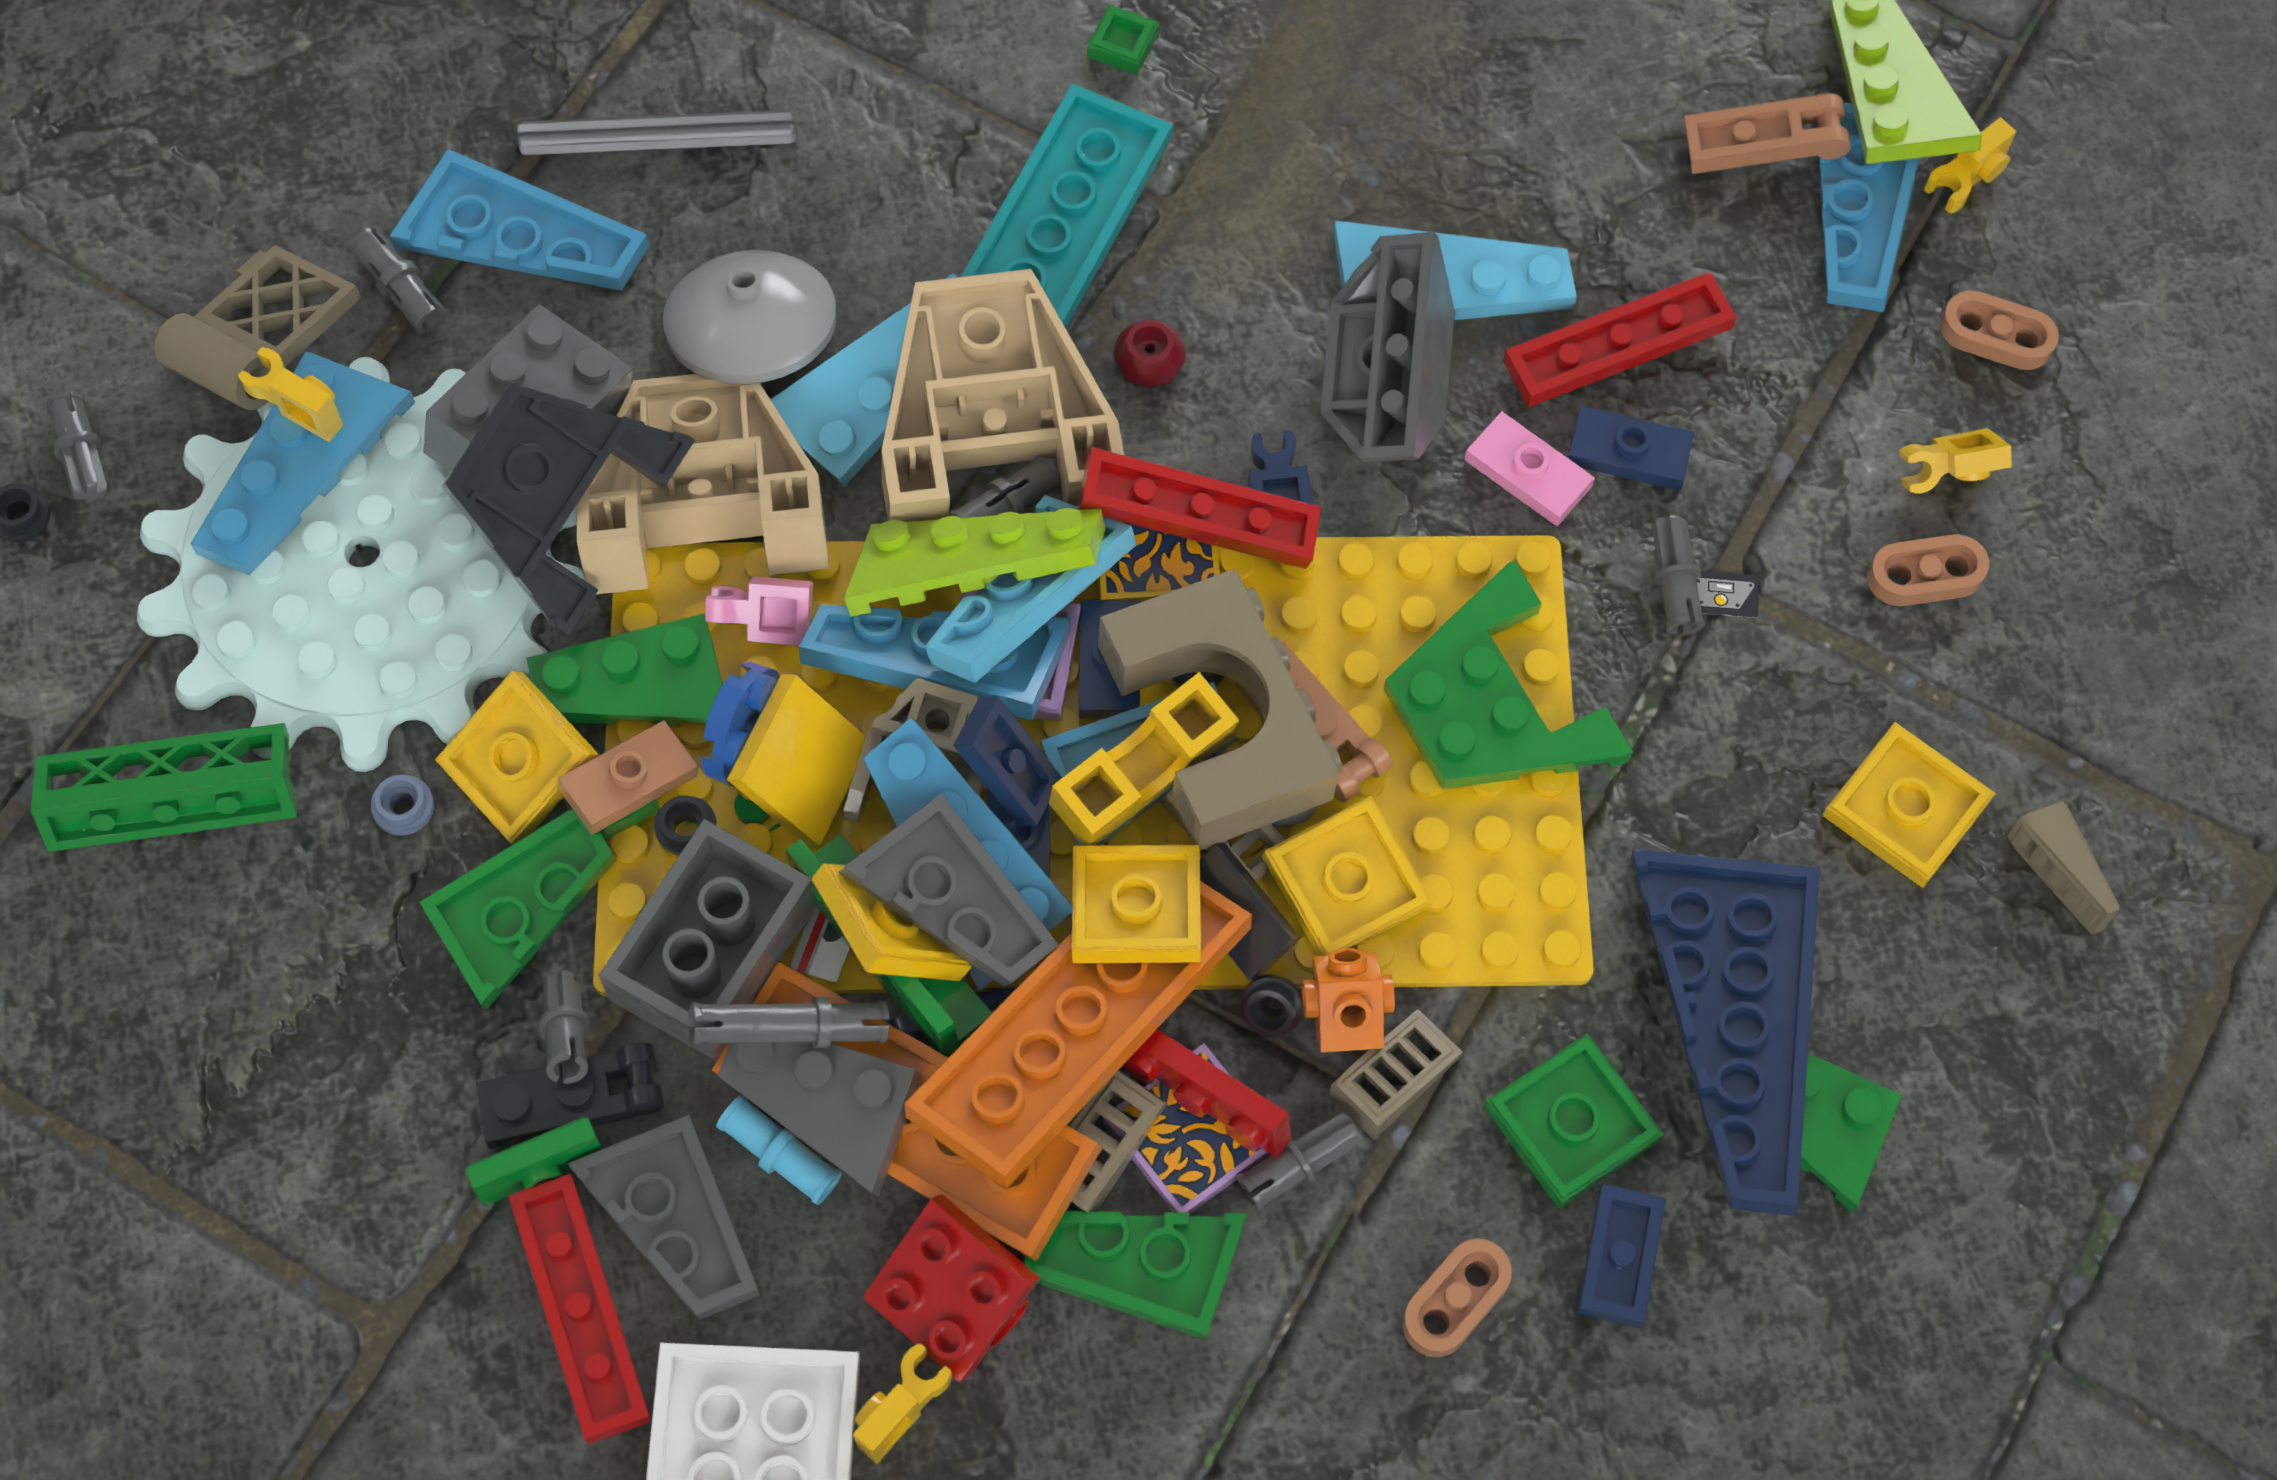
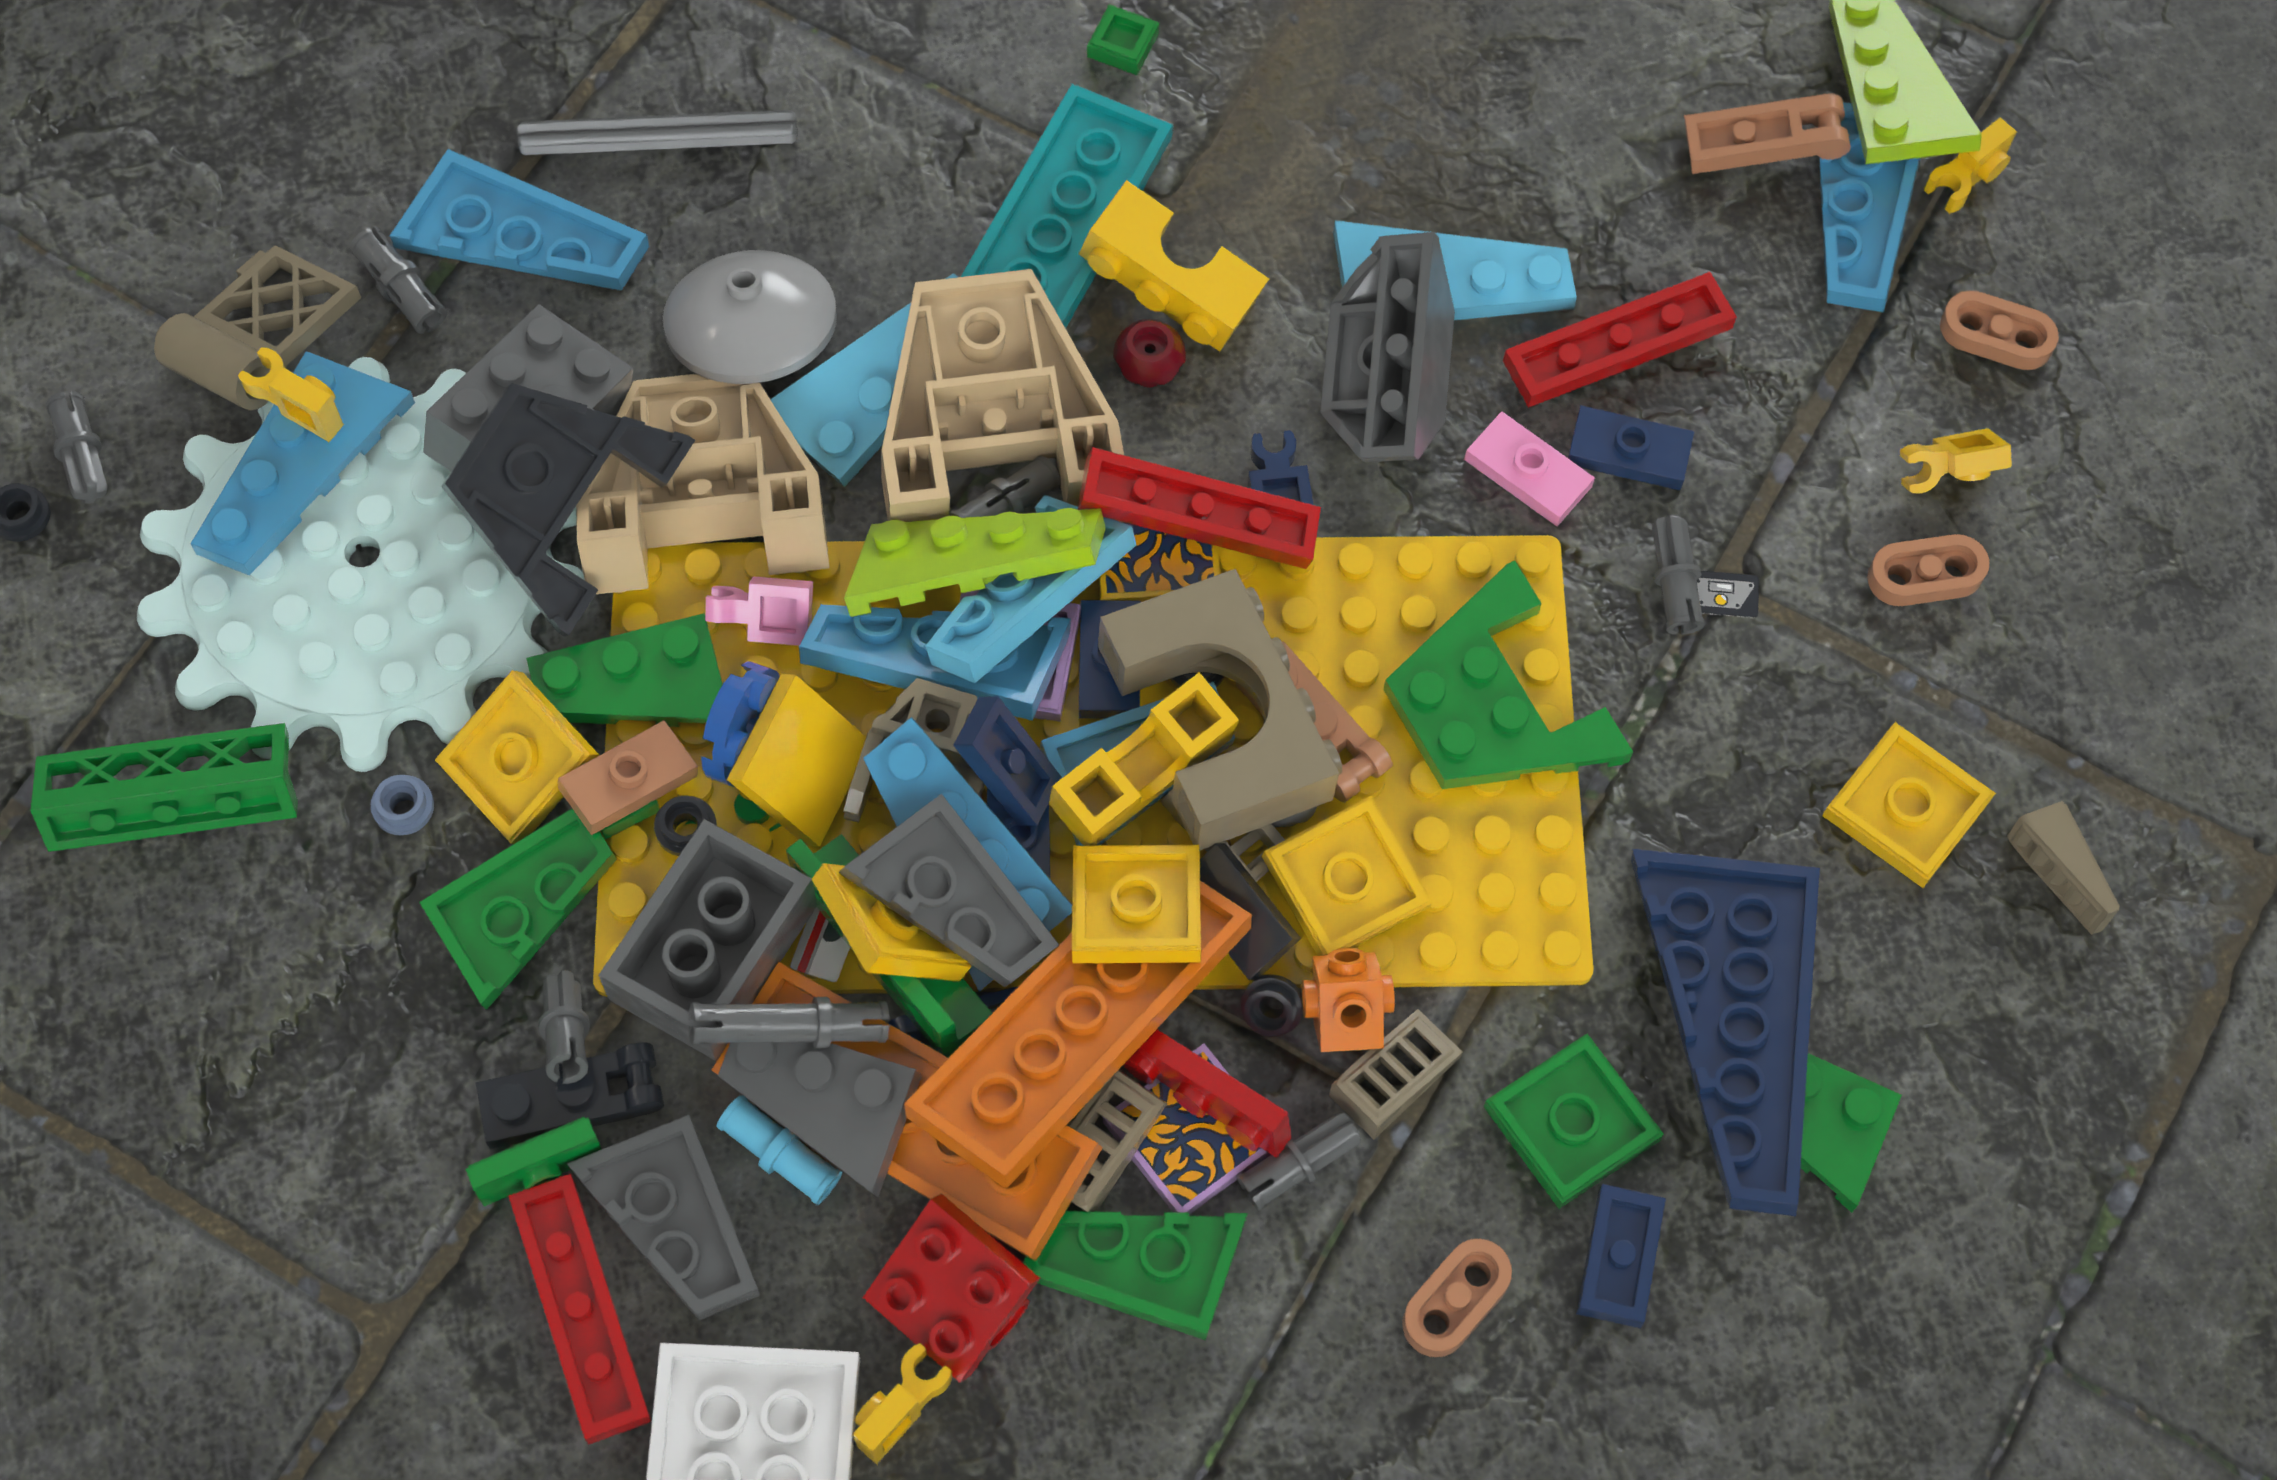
(1202, 300): none -> yellow arch

